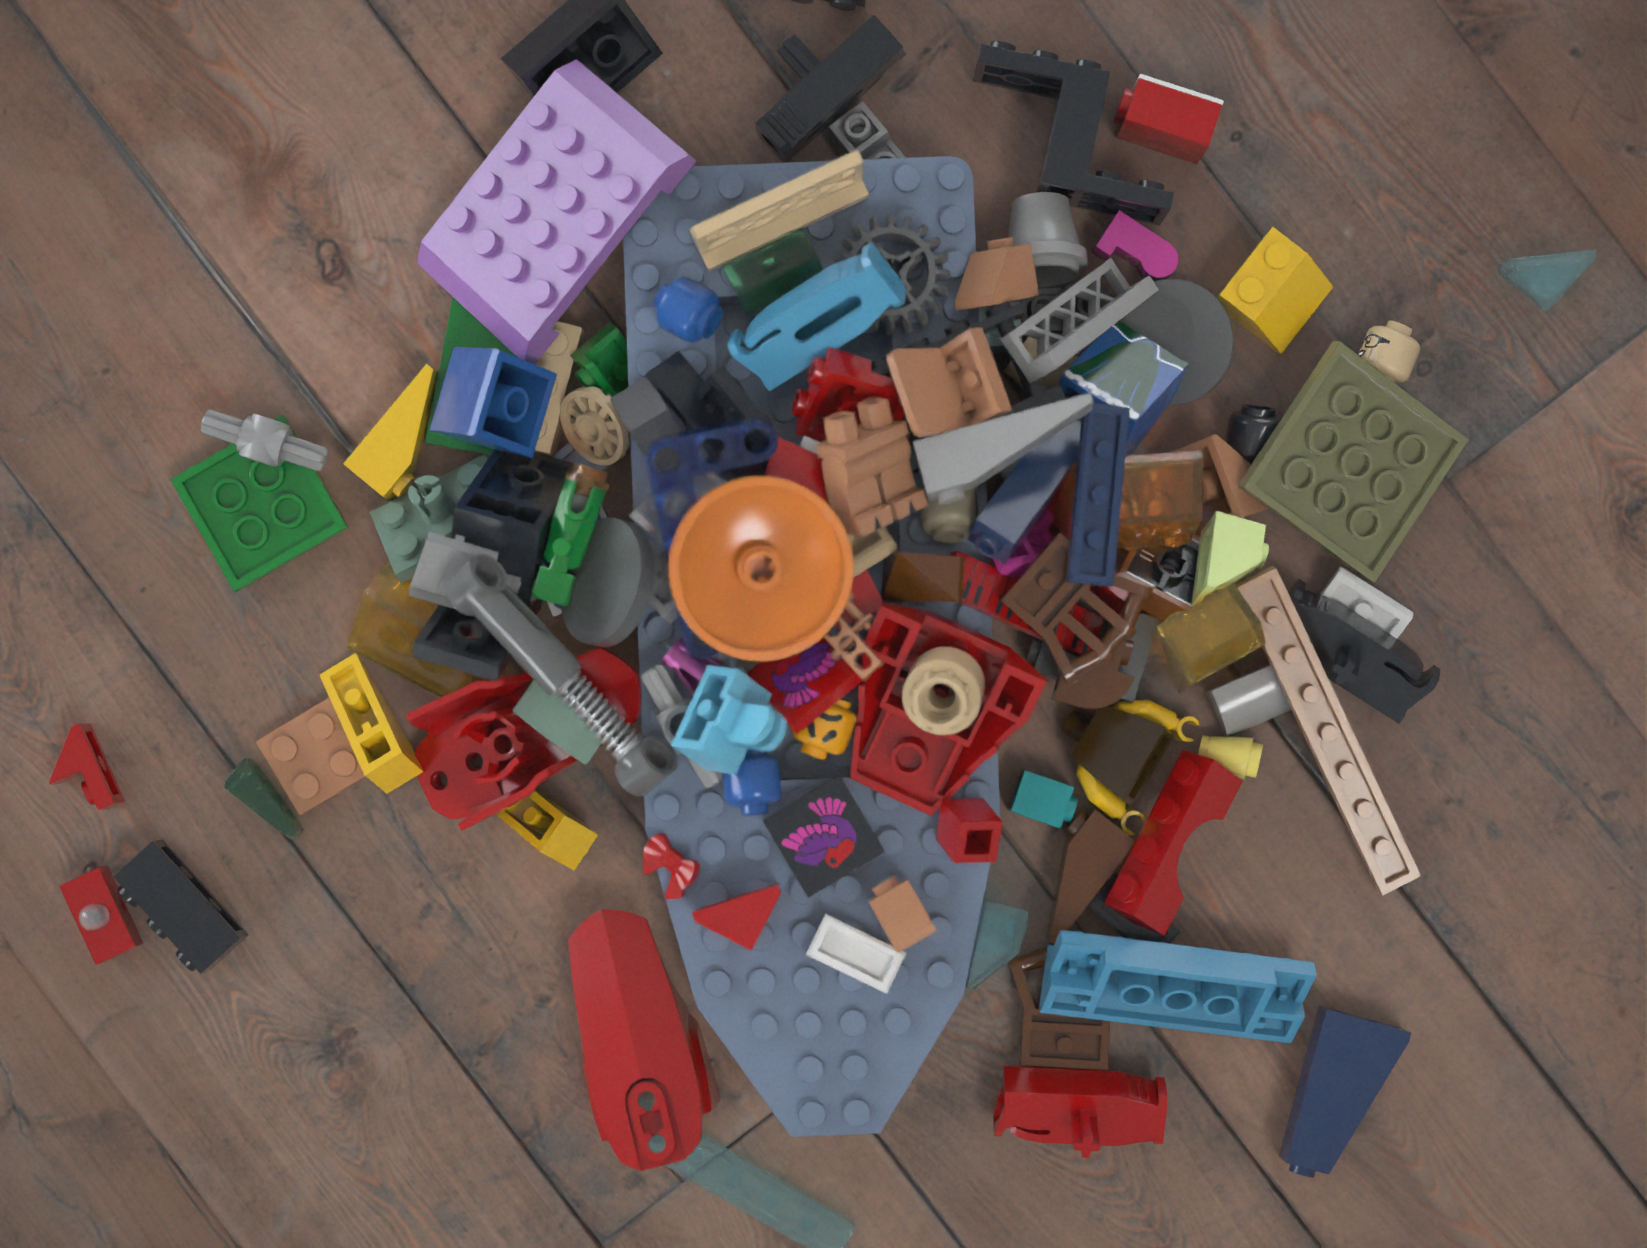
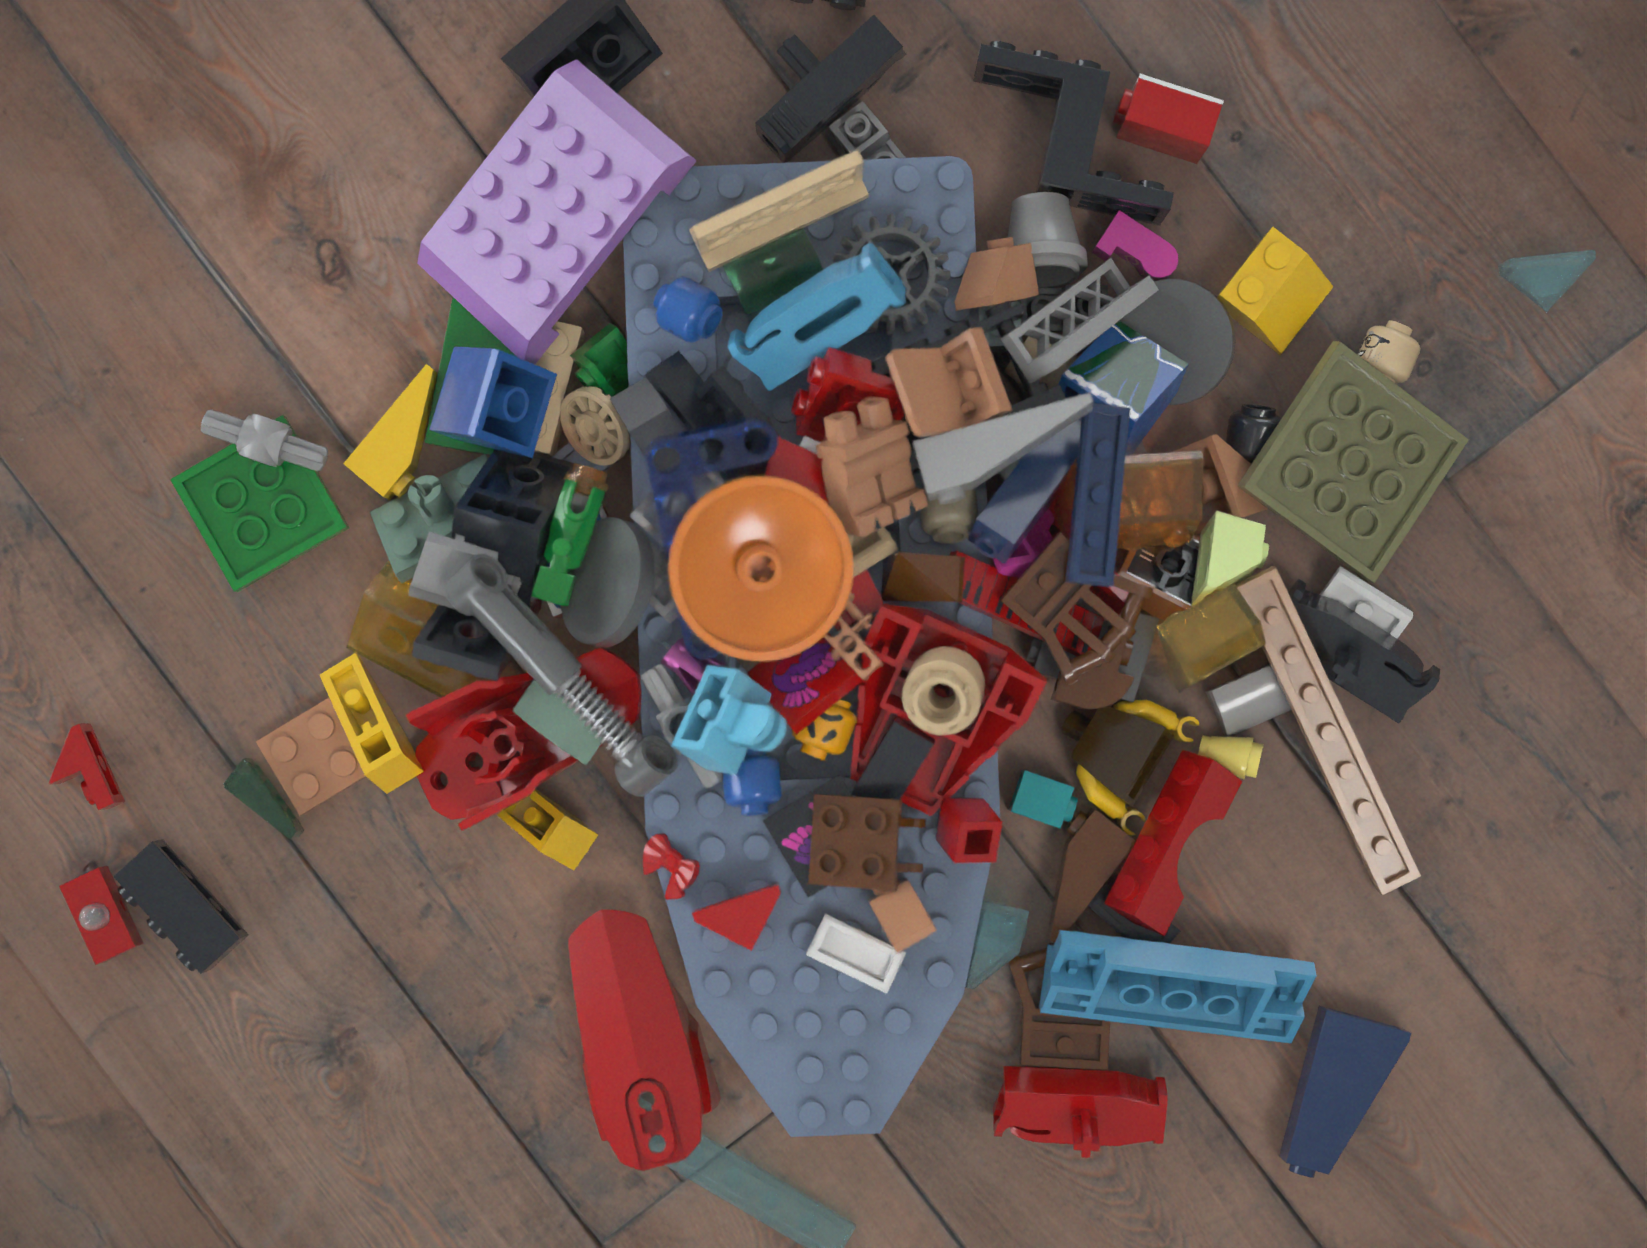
(858, 842): none -> reddish brown plate
(894, 762): none -> black tile

